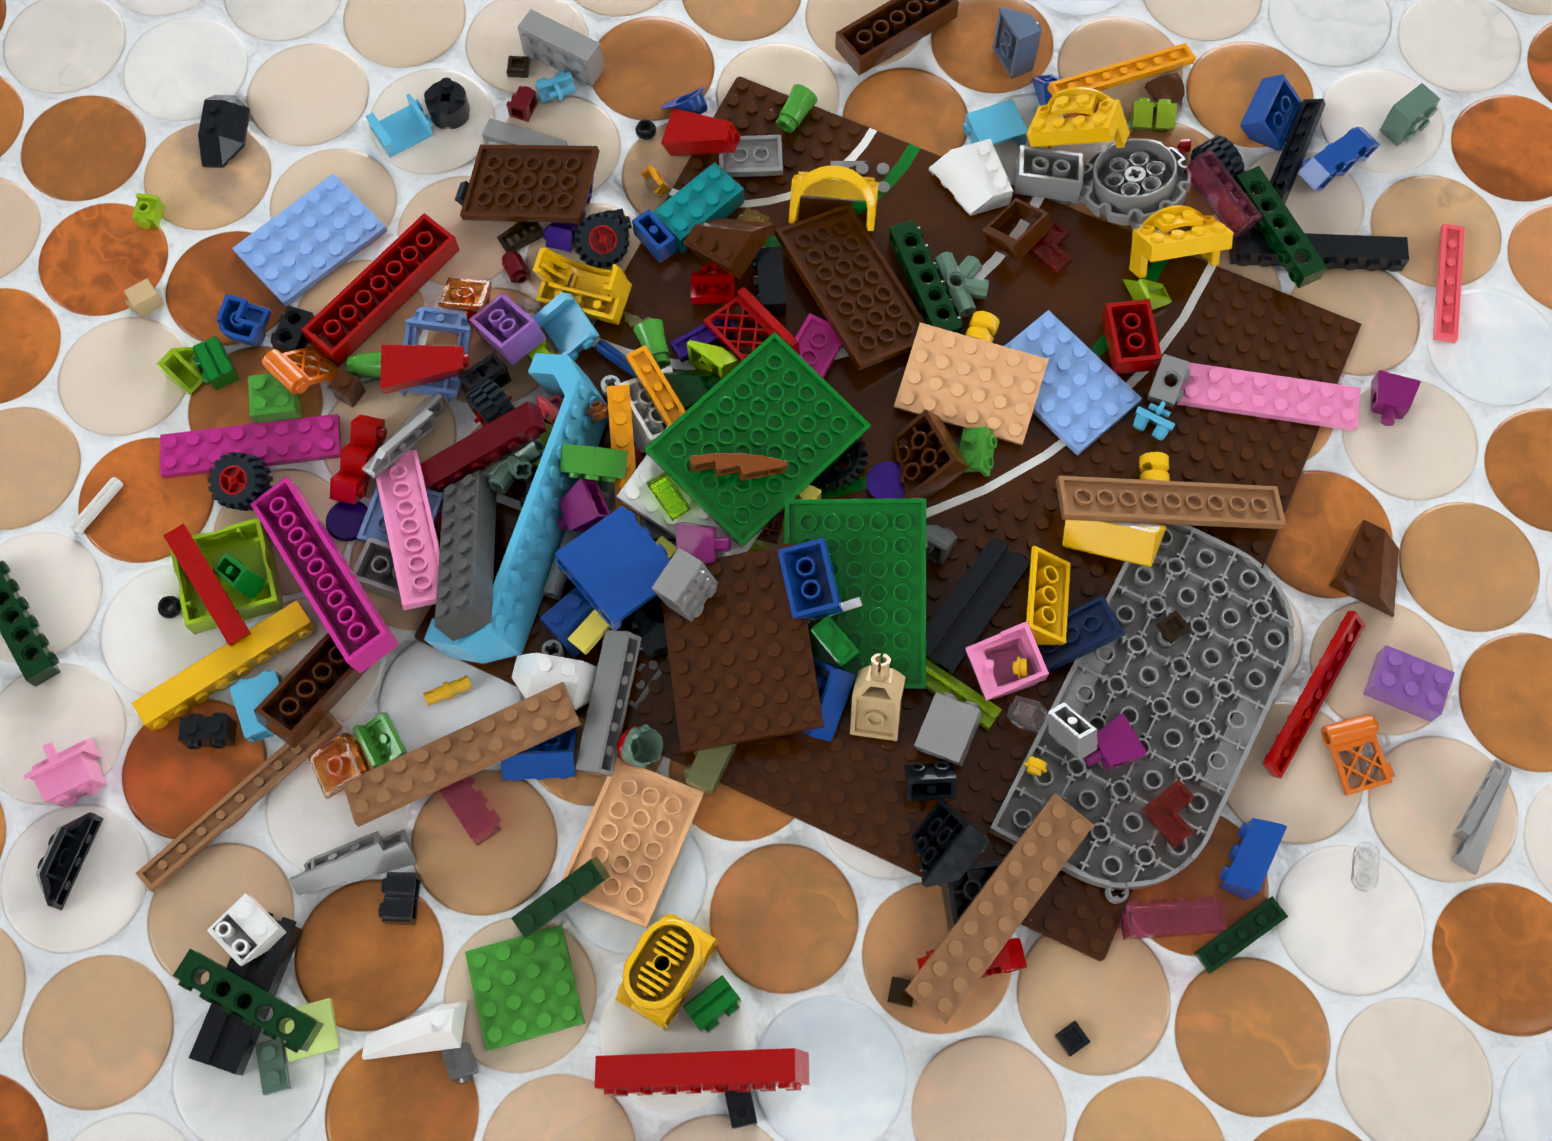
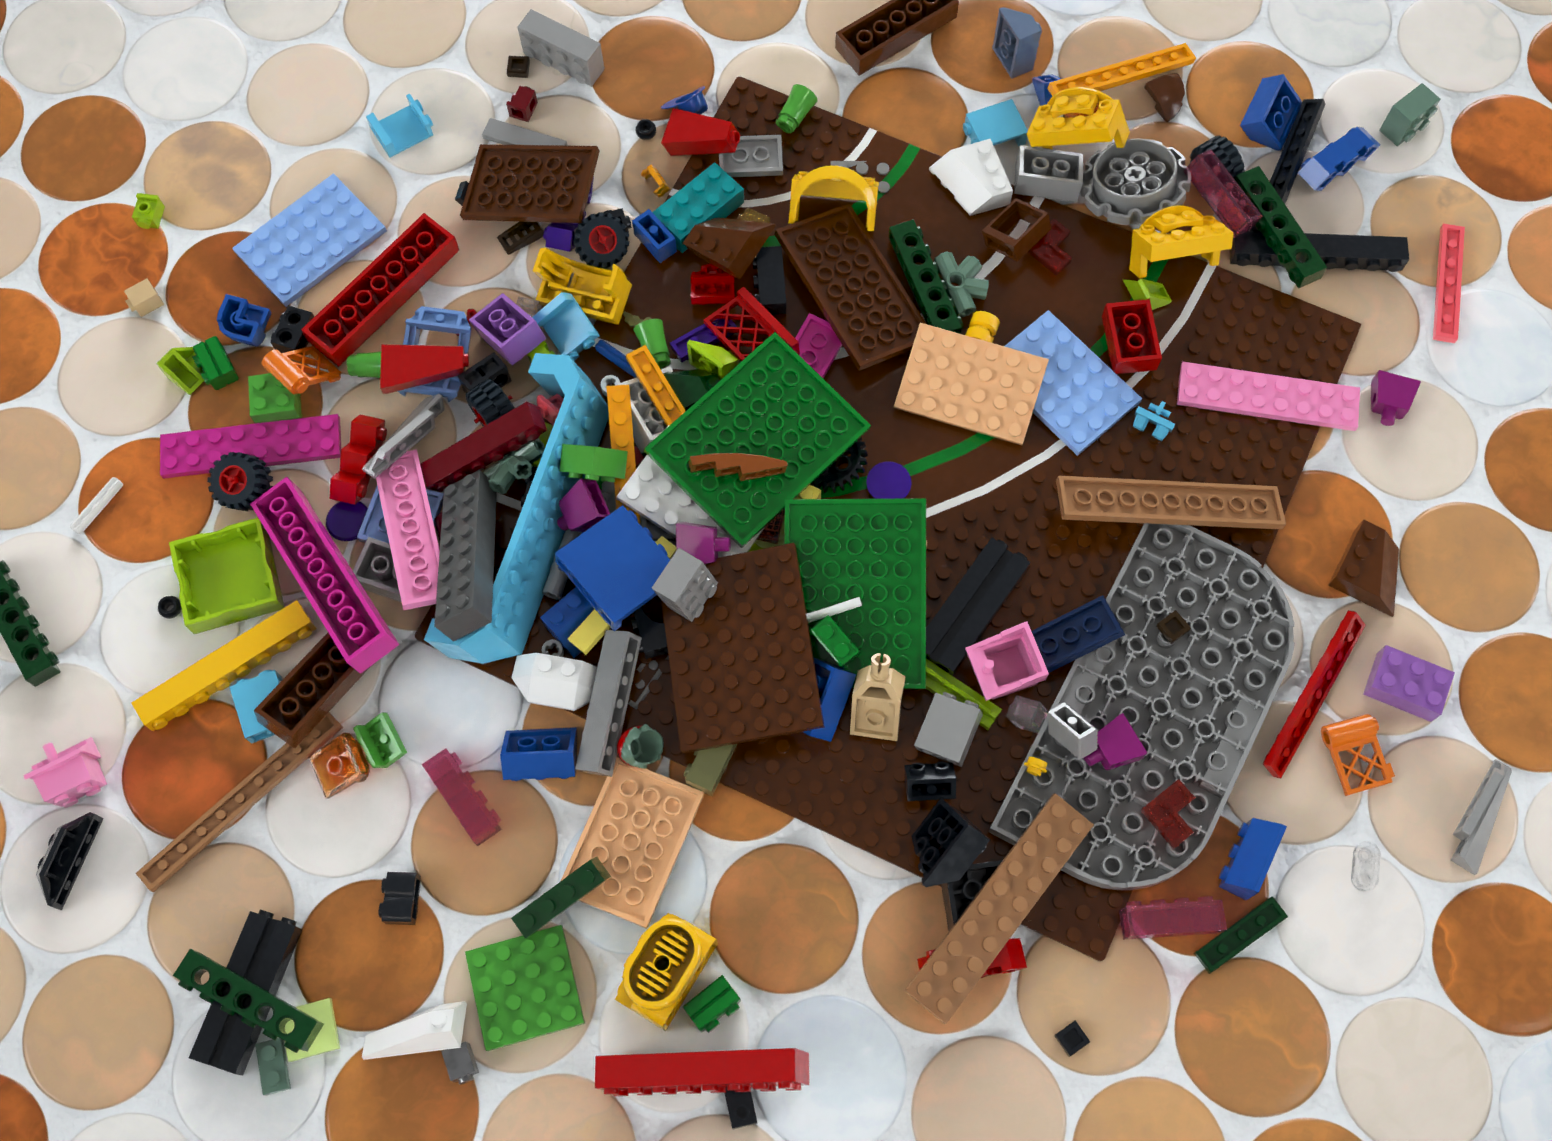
(207, 585): red tile -> none
(207, 731): black brick -> none
(222, 129): black wedge -> none
(239, 576): green brick -> none
(246, 930): white slope -> none
(347, 388): reddish brown brick -> none
(355, 861): light grey wedge -> none
(447, 104): black brick -> none
(447, 690): yellow pin -> none
(461, 754): medium nougat plate -> none
(465, 294): clear orange slope -> none
(515, 267): dark red brick -> none
(555, 87): medium azure hips -> none
(598, 411): dark orange plate -> none
(668, 496): clear neon green tile -> none
(810, 580): blue slope -> none
(897, 992): dark brown tile -> none
(927, 456): reddish brown wedge -> none
(939, 543): dark grey slope -> none
(978, 449): bright green bracket -> none
(1021, 667): yellow plate -> none
(1048, 597): yellow slope -> none
(1116, 540): yellow slope -> none
(1116, 900): light grey bush -> none
(1154, 466): yellow wheel -> none
(1163, 115): lime piece -> none
(1169, 367): light grey brick -> none
(1184, 146): red hand -> none

